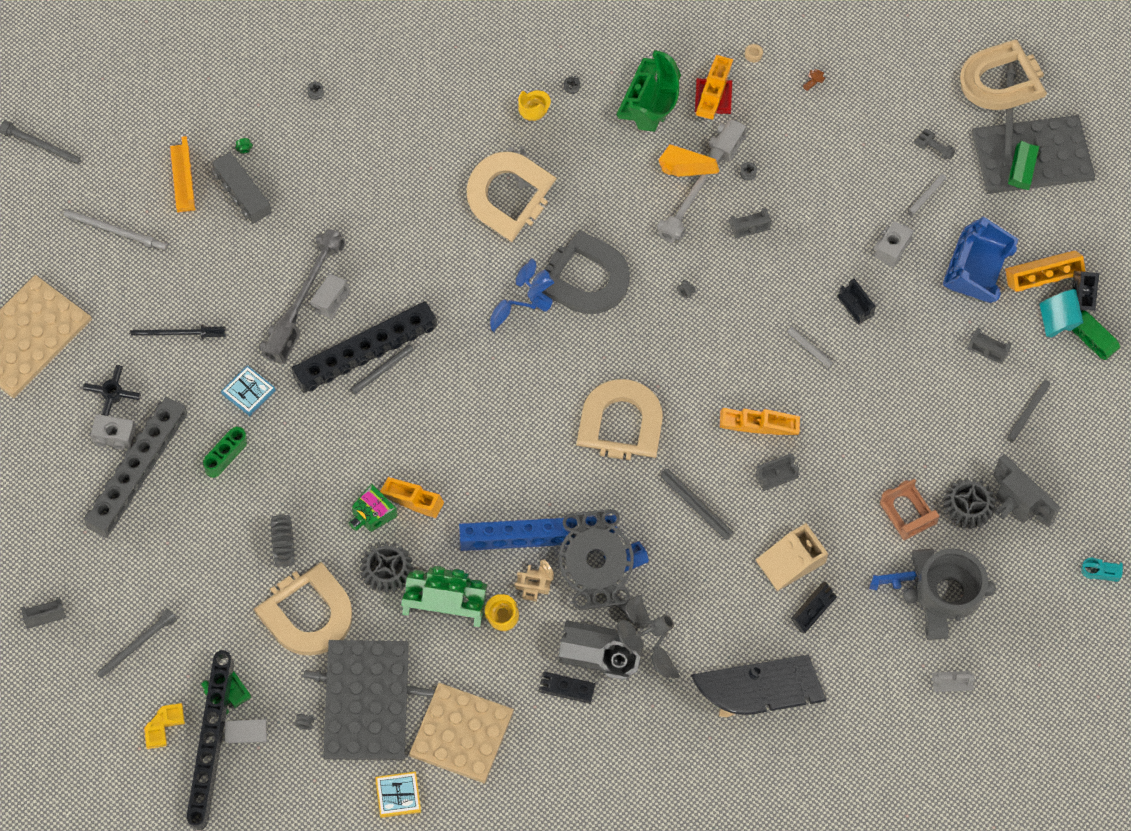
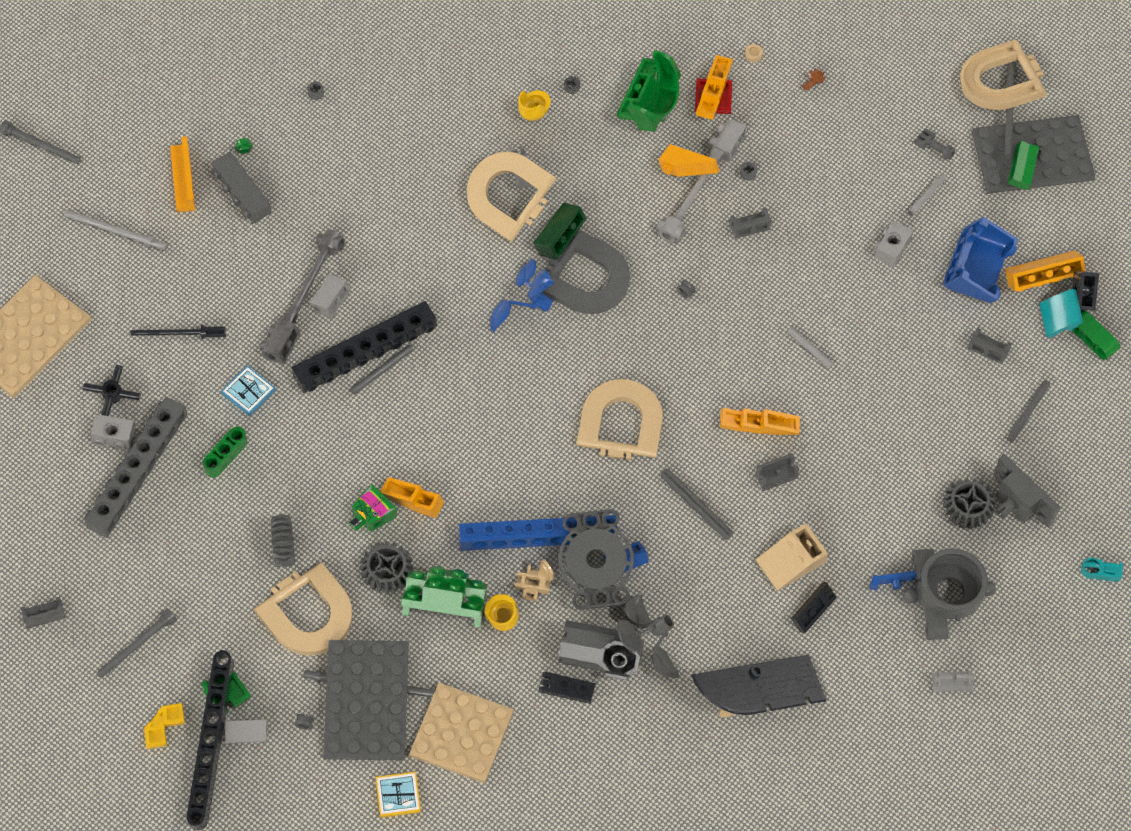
(560, 230): none -> dark green brick
(856, 302): black hinge -> none
(908, 489): nougat panel -> none

